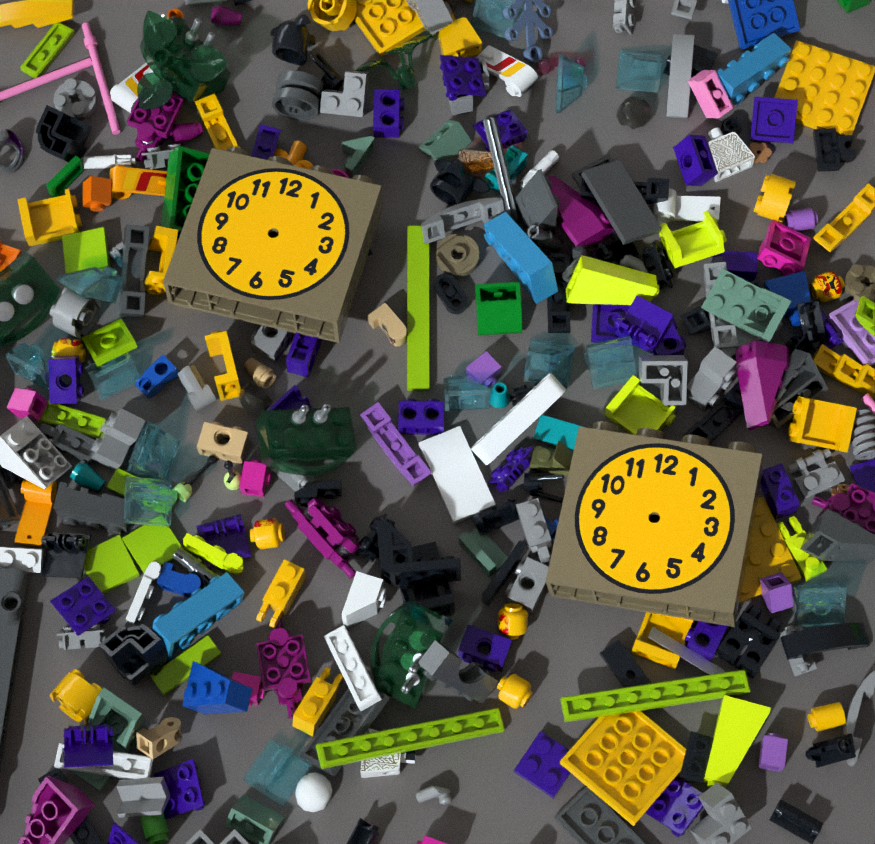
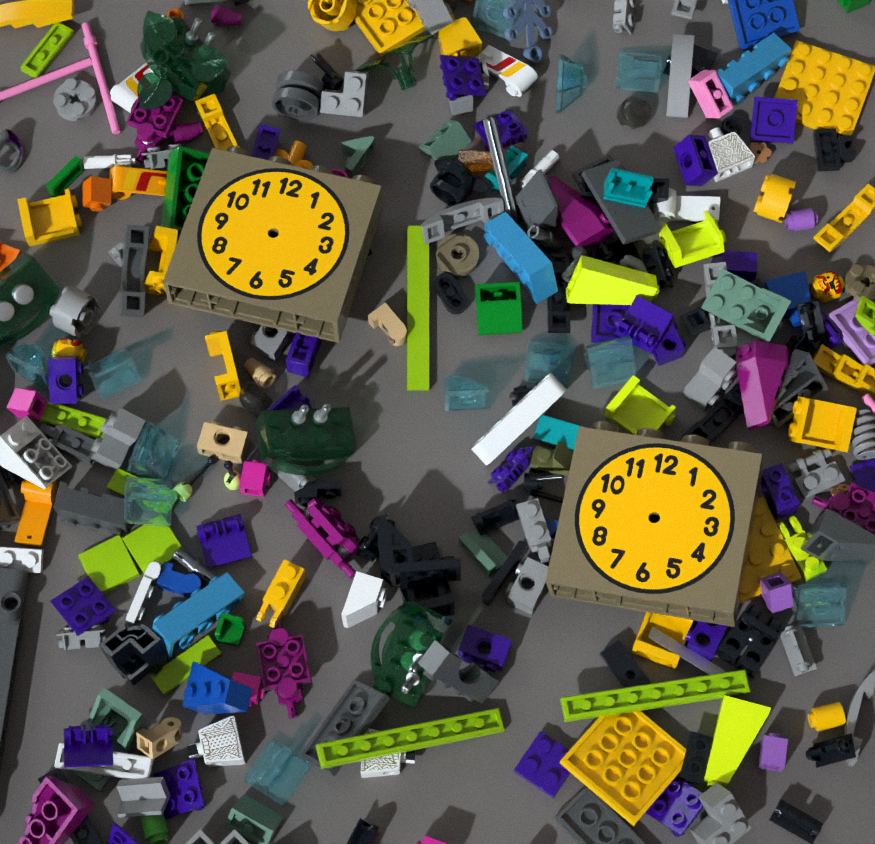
(62, 134): black brick -> none
(65, 554): black hinge -> none
(76, 696): yellow brick -> none
(86, 250): lime tile -> none
(87, 477): teal cone -> none
(94, 283): clear light blue slope -> none
(109, 342): lime tile -> none
(156, 377): blue leg -> none
(198, 392): light grey piece -> none
(213, 554): neon yellow hinge -> none
(219, 744): none -> white torso
(230, 629): none -> green panel
(267, 533): yellow head -> none
(292, 37): black piece -> none
(313, 792): white hair -> none
(316, 703): yellow hinge -> none
(352, 668): white tile -> none
(386, 113): dark purple brick -> none
(394, 445): medium lavender slope -> none
(421, 423): dark purple brick -> none
(434, 792): light grey arm -> none
(456, 474): white tile -> none
(484, 370): medium lavender brick -> none
(499, 395): teal cone -> none
(512, 620): yellow head -> none
(514, 691): yellow head -> none
(545, 64): clear pink arm -> none
(628, 187): none -> teal hinge
(670, 372): light grey brick -> none
(784, 248): dark pink plate -> none
(824, 639): black slope -> none

